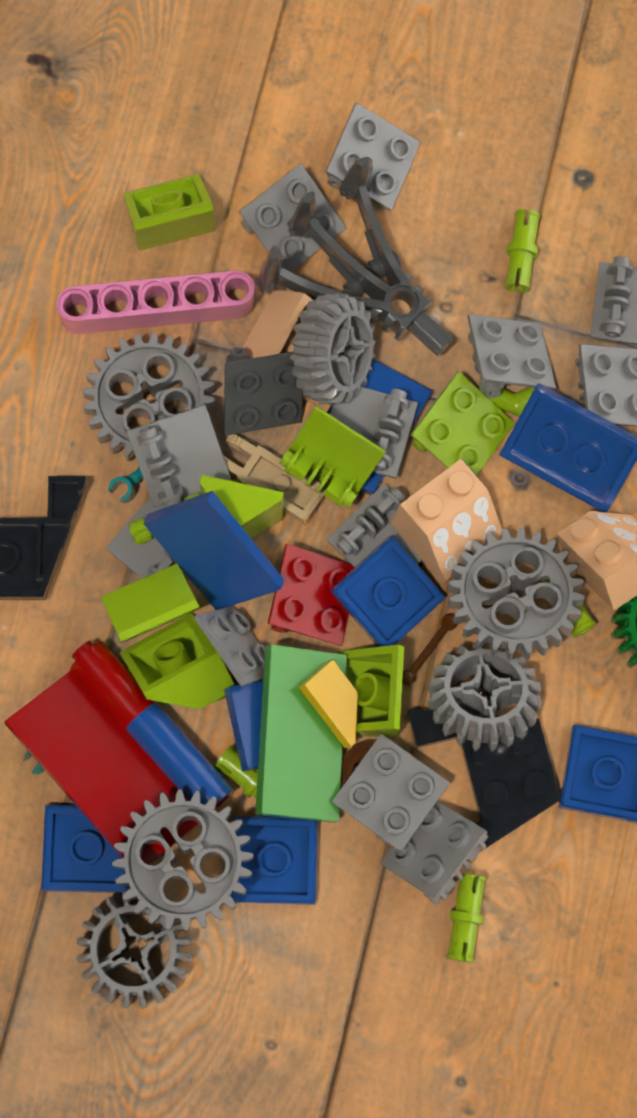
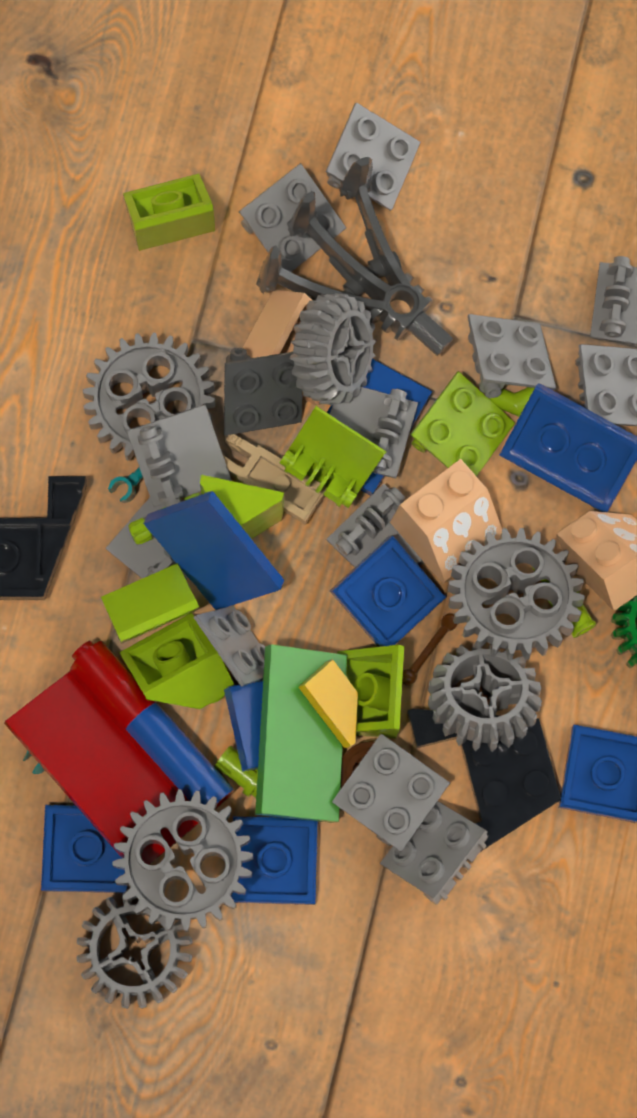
(139, 292): bright pink beam -> none
(305, 597): red hinge -> none
(466, 918): lime pin -> none
(522, 251): lime pin -> none

